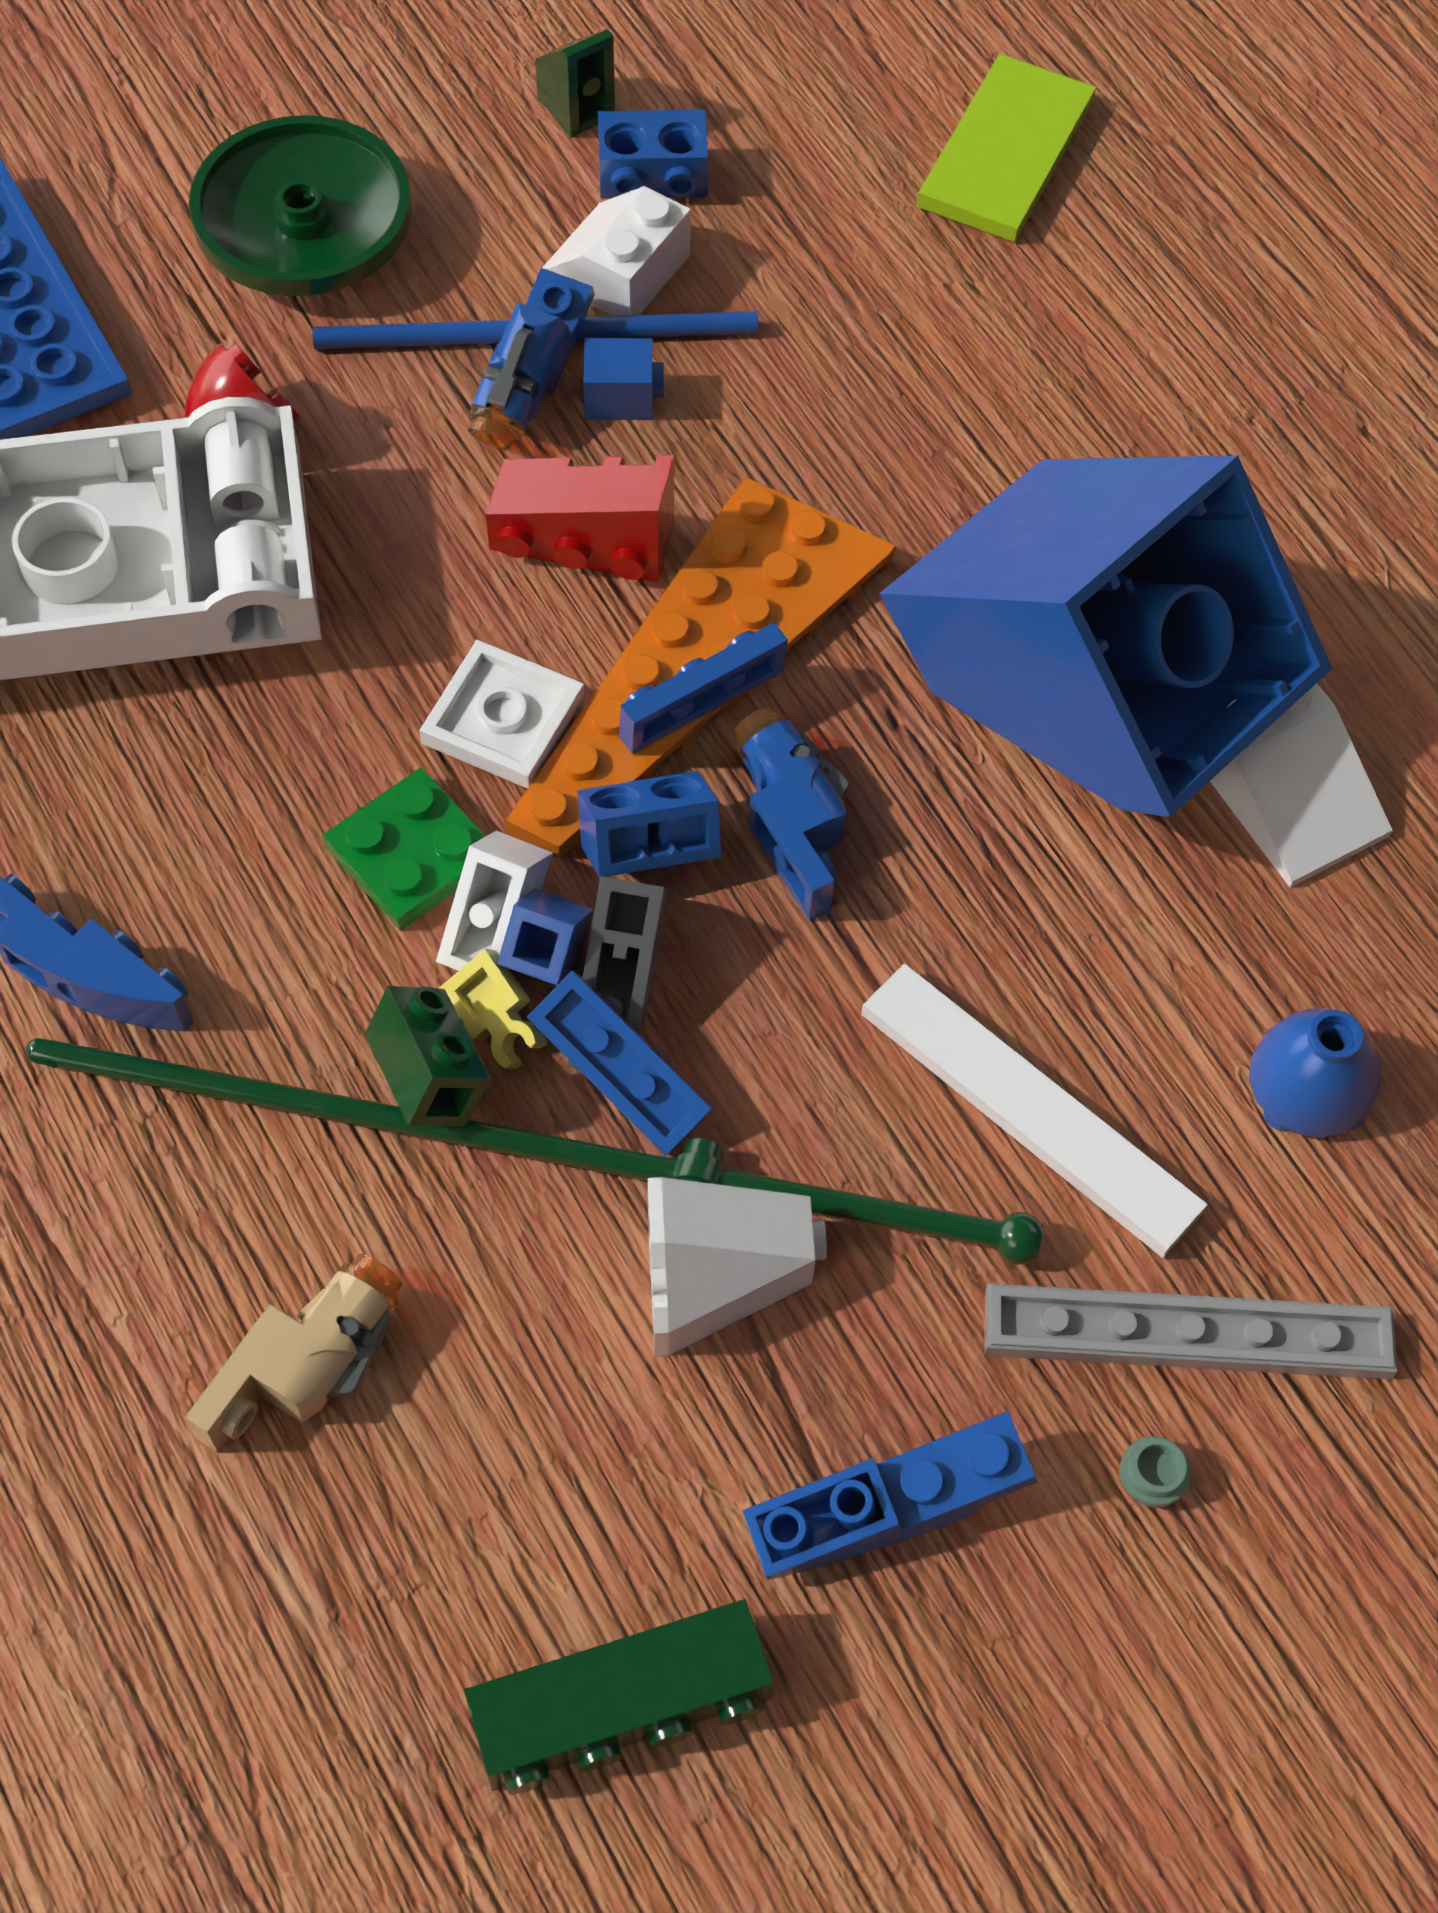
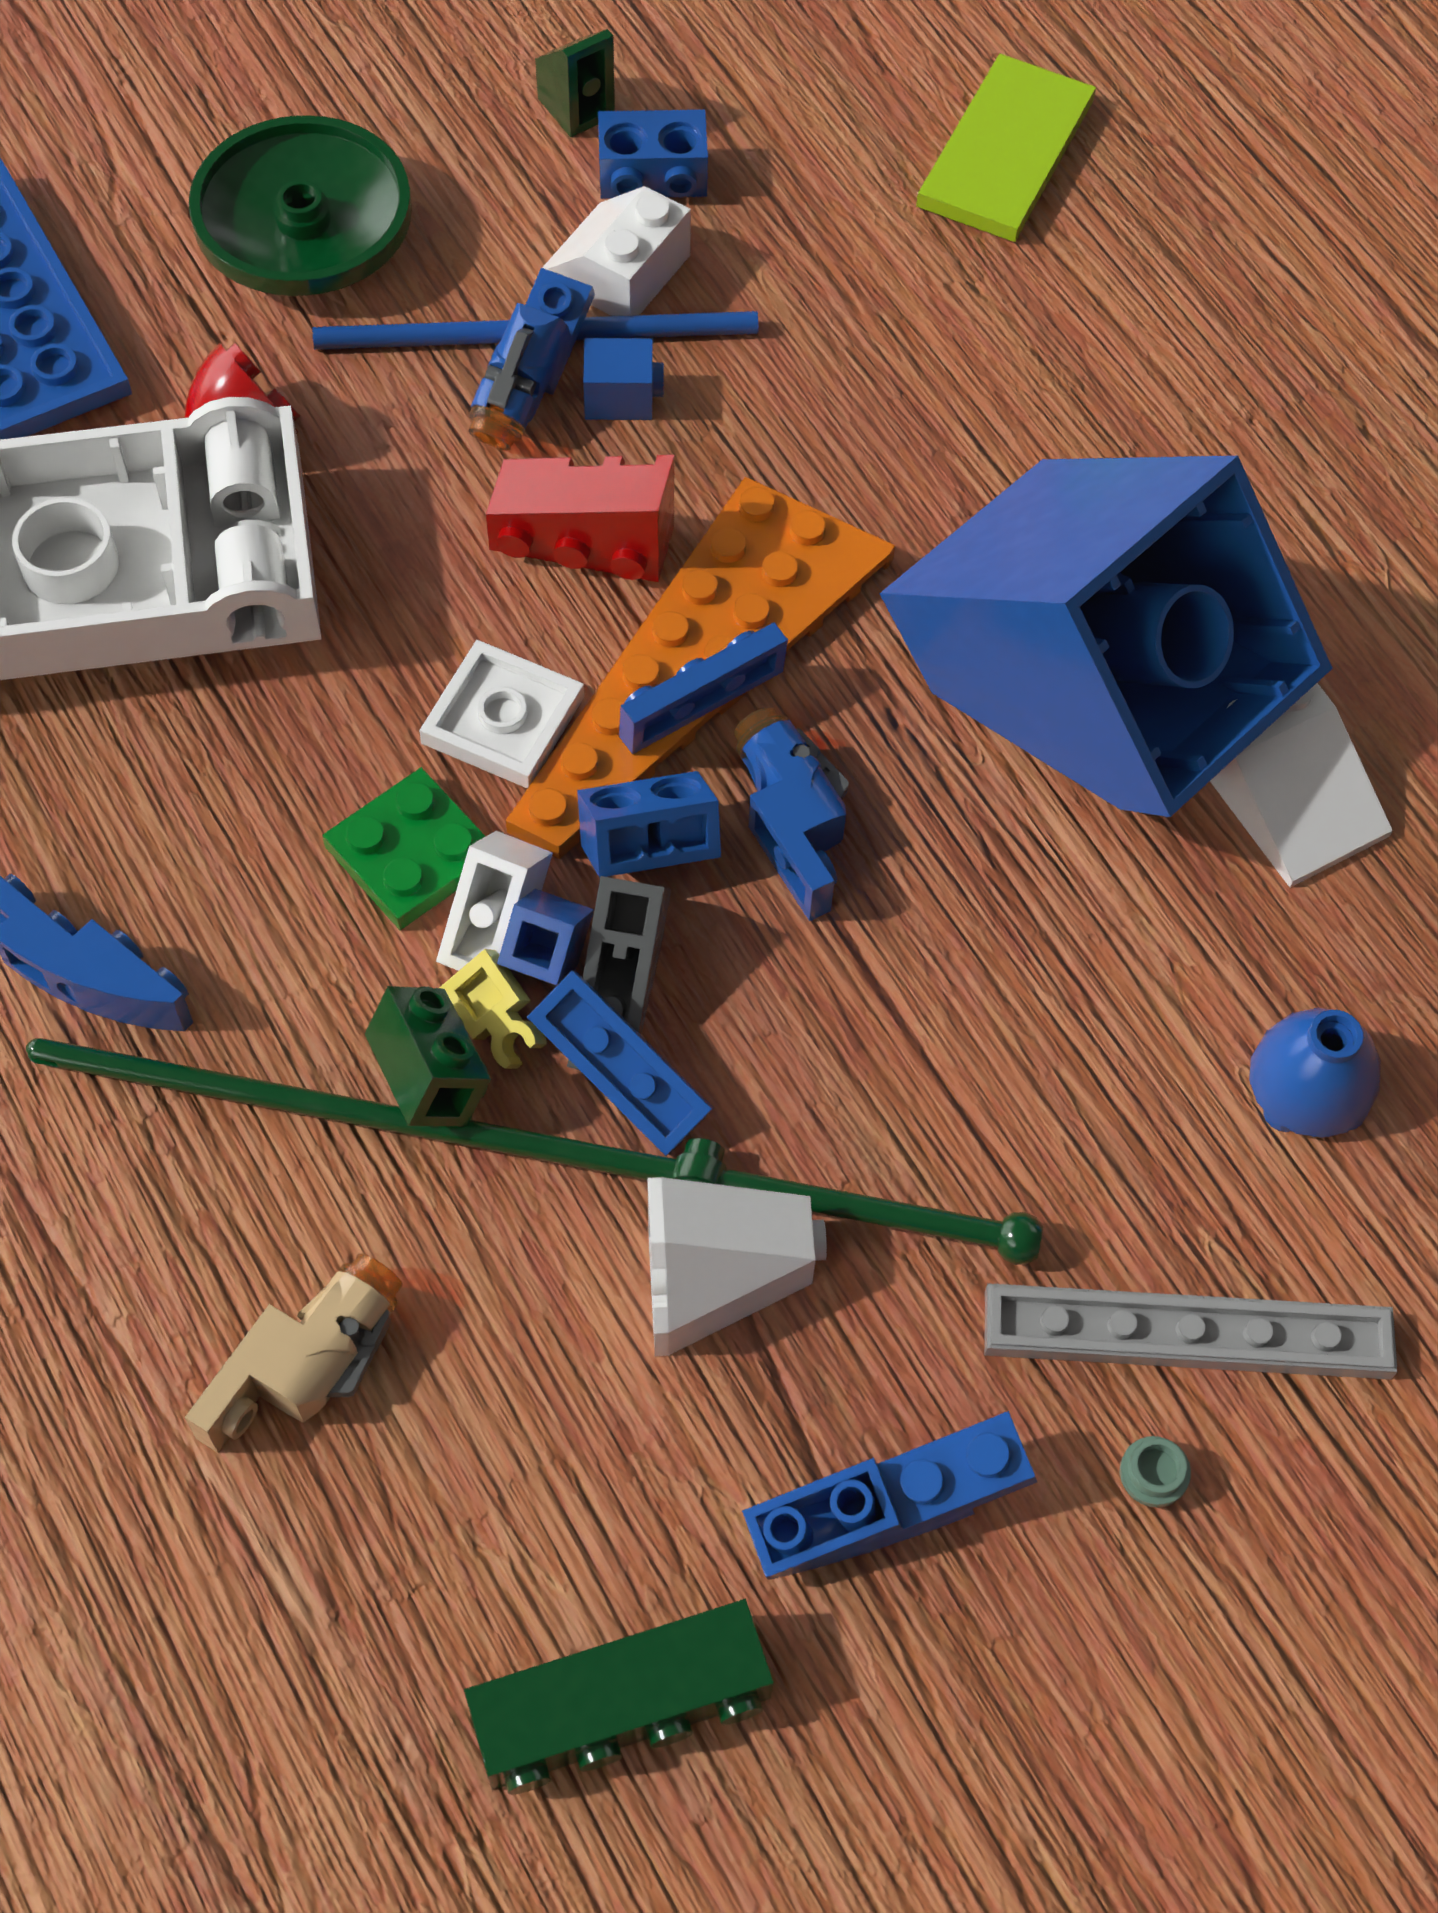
(1034, 1110): white tile -> none

